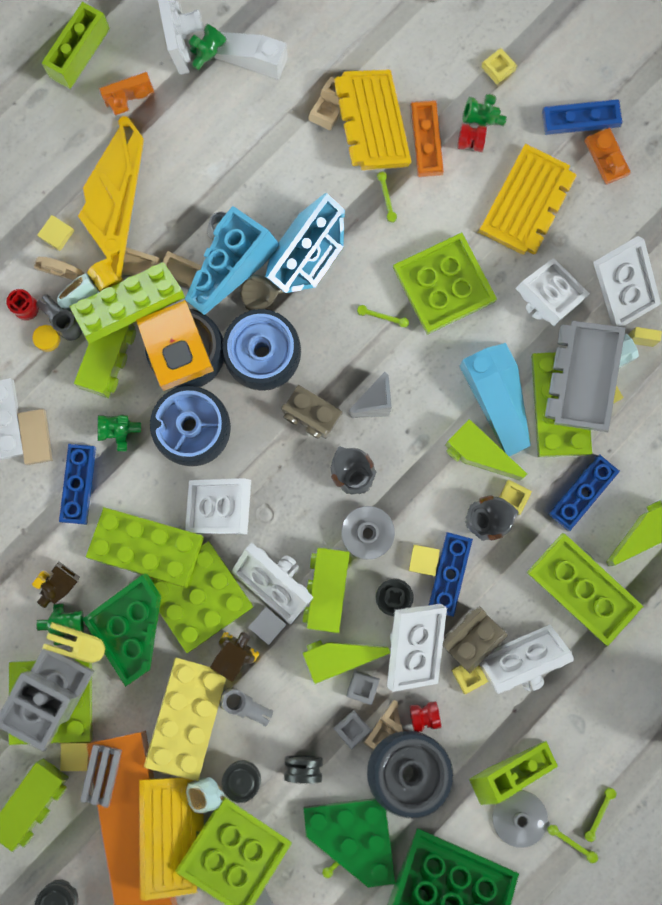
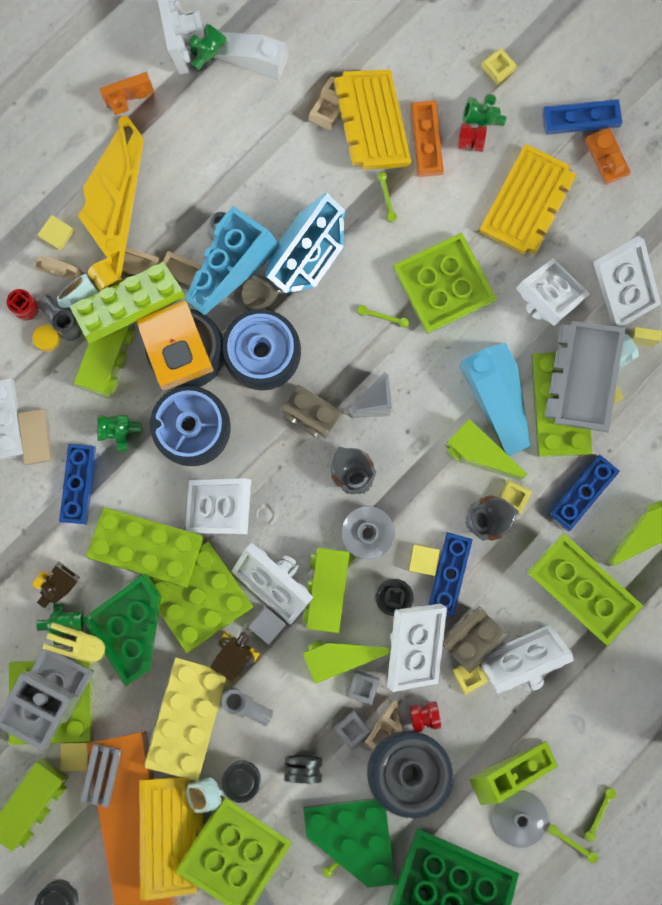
(76, 45): lime brick -> none

